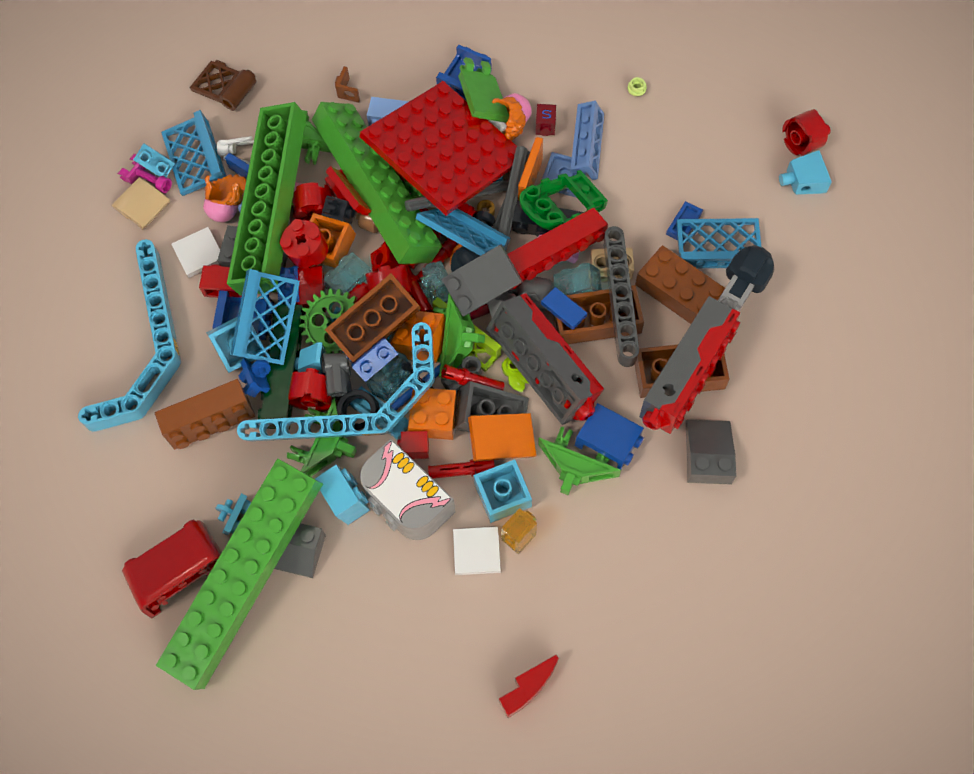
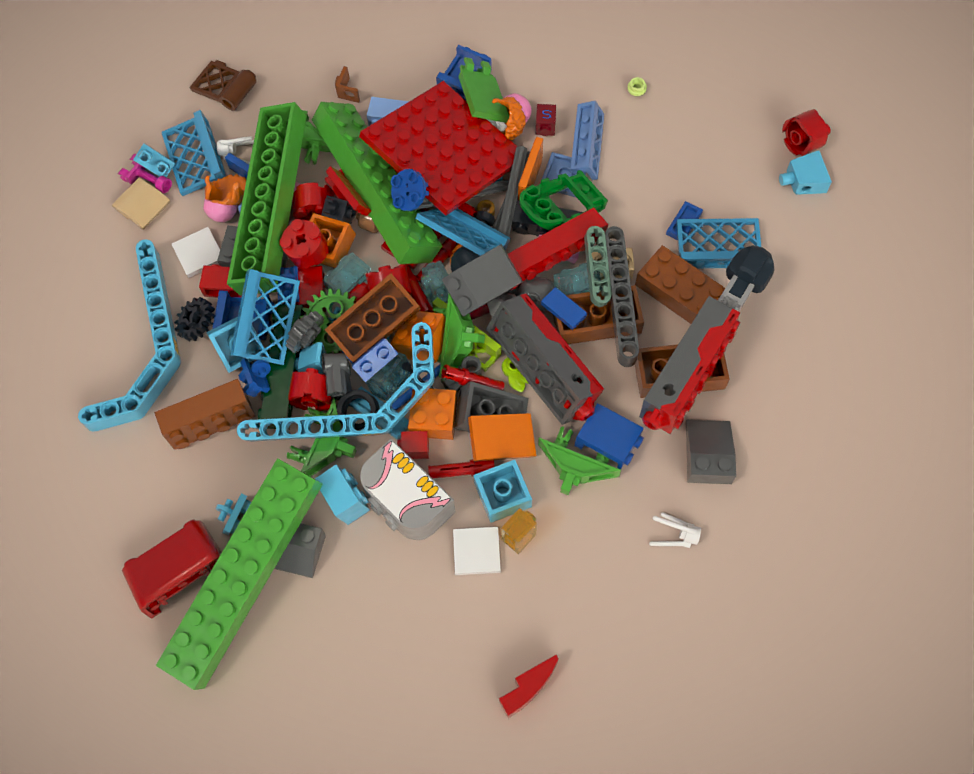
(194, 319): none -> black gear
(304, 331): none -> dark grey gear
(383, 257): red brick -> none
(408, 189): none -> blue plate
(600, 266): none -> sand green beam
(688, 532): none -> white plant

